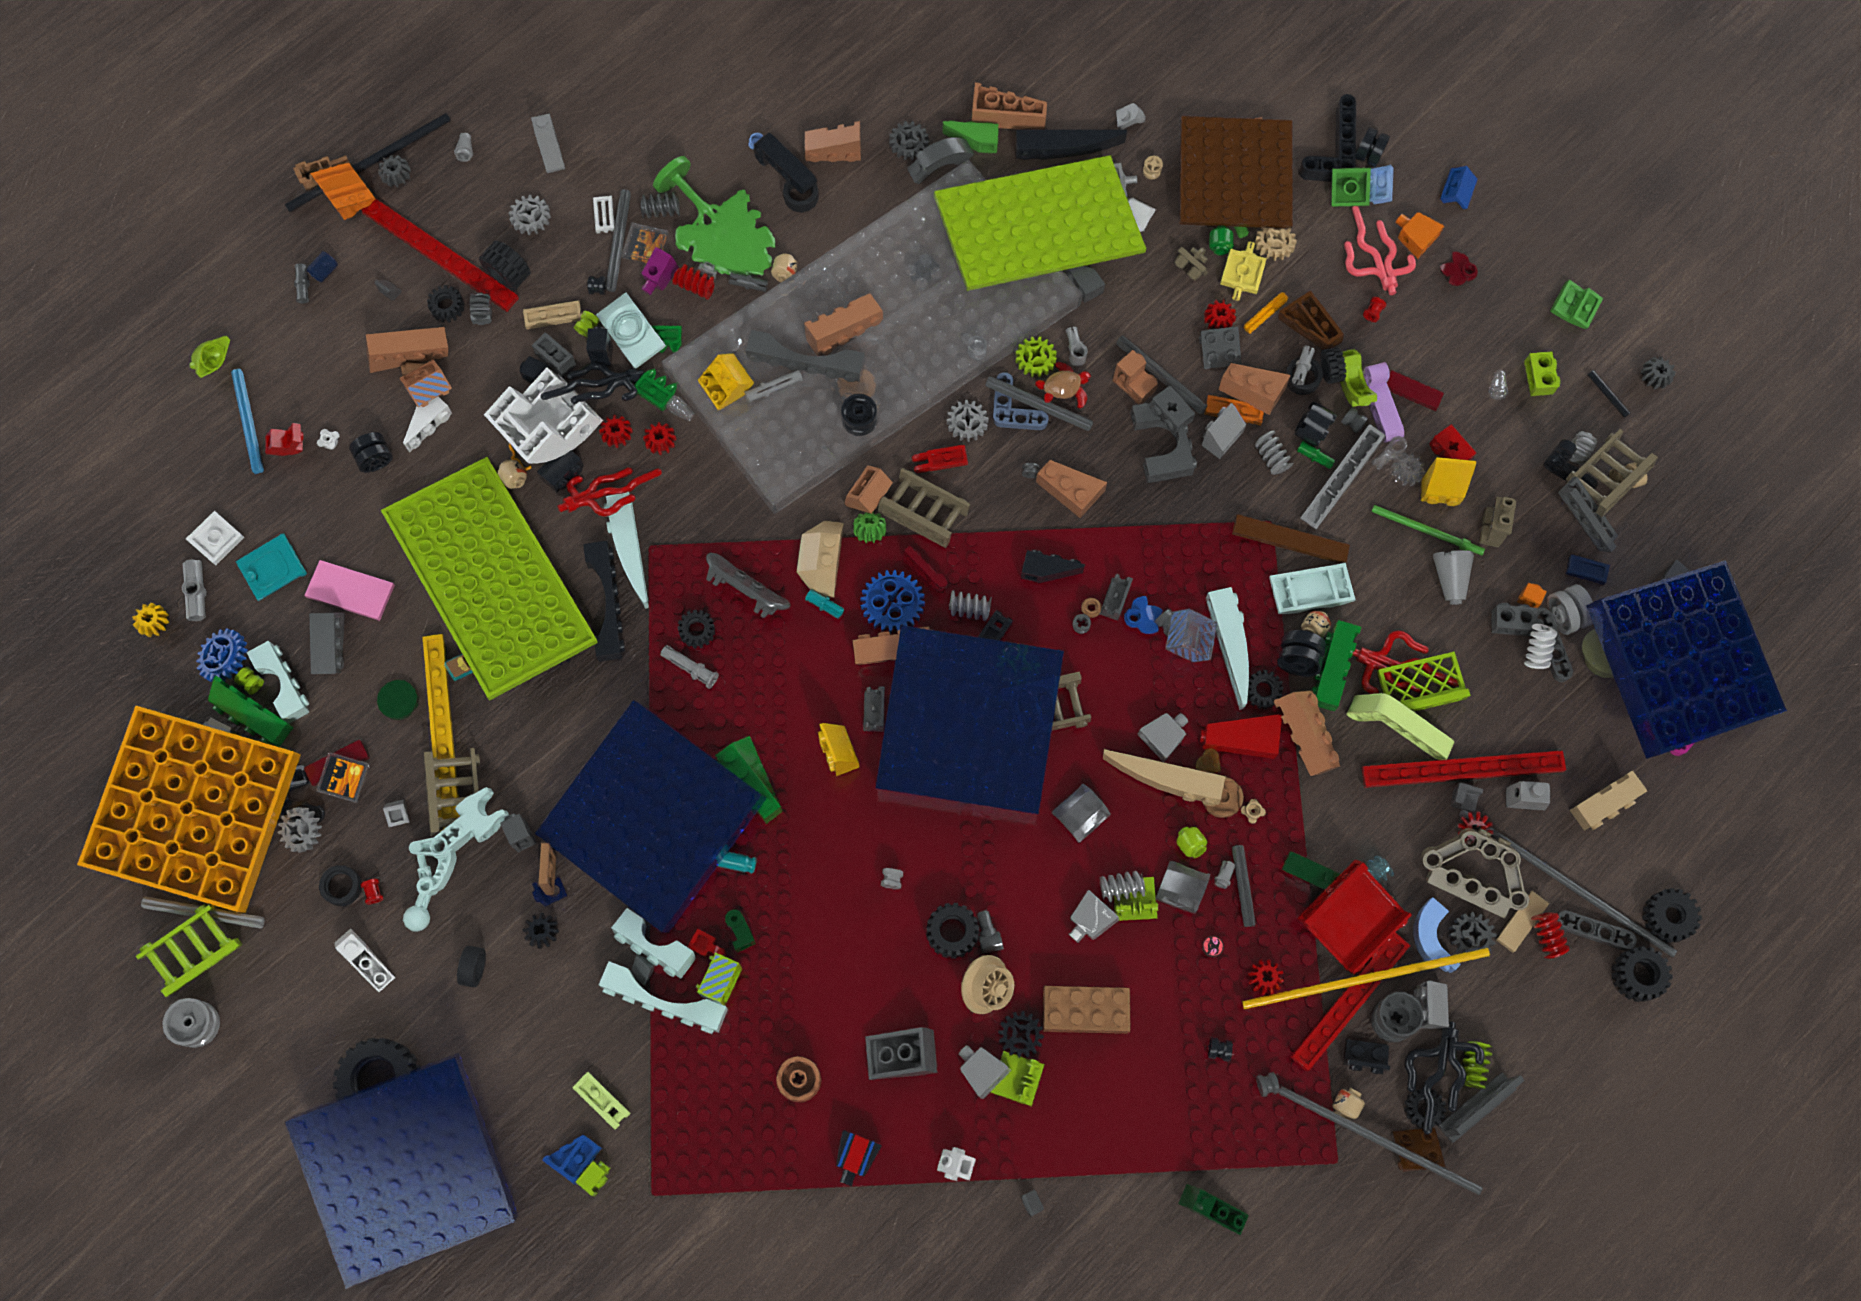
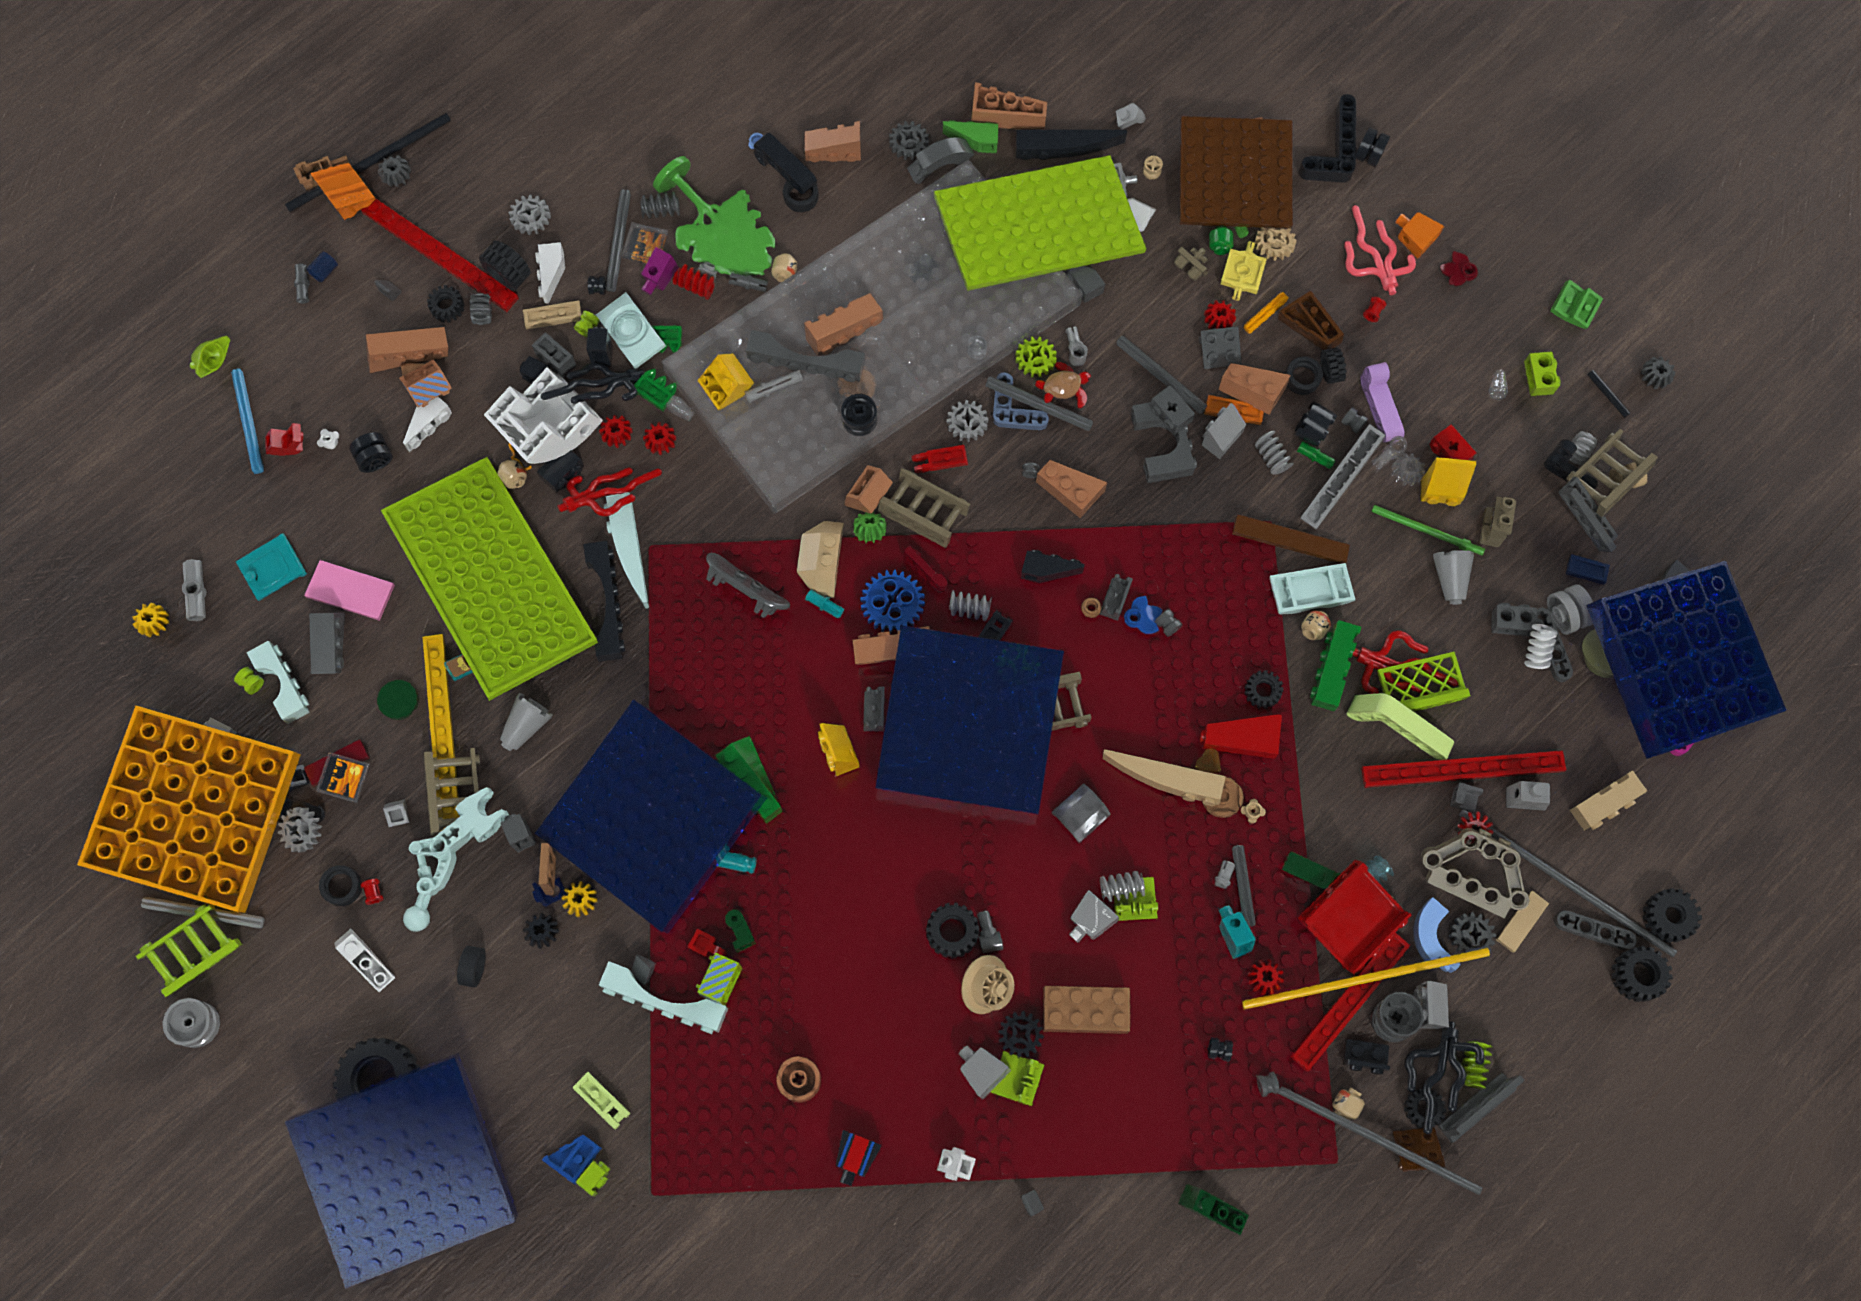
(214, 538): white plate -> none
(219, 654): blue gear -> none
(248, 712): green wedge -> none
(464, 148): light grey cone -> none
(523, 722): none -> light grey cone
(548, 143): light grey slope -> none
(551, 268): none -> white slope
(573, 905): none -> yellow gear
(605, 227): white tile -> none
(673, 957): light aqua arch -> none
(688, 620): black tyre -> none
(696, 670): light grey pin -> none
(891, 878): light grey wheel -> none
(901, 1054): dark grey slope -> none
(1080, 618): dark grey bush -> none
(1133, 379): nougat brick -> none
(1164, 734): light grey torso -> none
(1182, 887): flat silver slope -> none
(1191, 635): clear container -> none
(1191, 842): lime head -> none
(1212, 946): tile -> none
(1232, 639): light aqua slope -> none
(1236, 932): none -> teal torso
(1301, 653): black wheel -> none
(1303, 365): light grey pin -> none
(1309, 731): nougat wedge -> none
(1350, 187): bright green slope -> none
(1354, 386): lime arch -> none
(1381, 184): light blue plate -> none
(1414, 391): dark red tile -> none
(1459, 186): blue panel -> none
(1532, 595): orange plate -> none
(1552, 934): red piece -> none

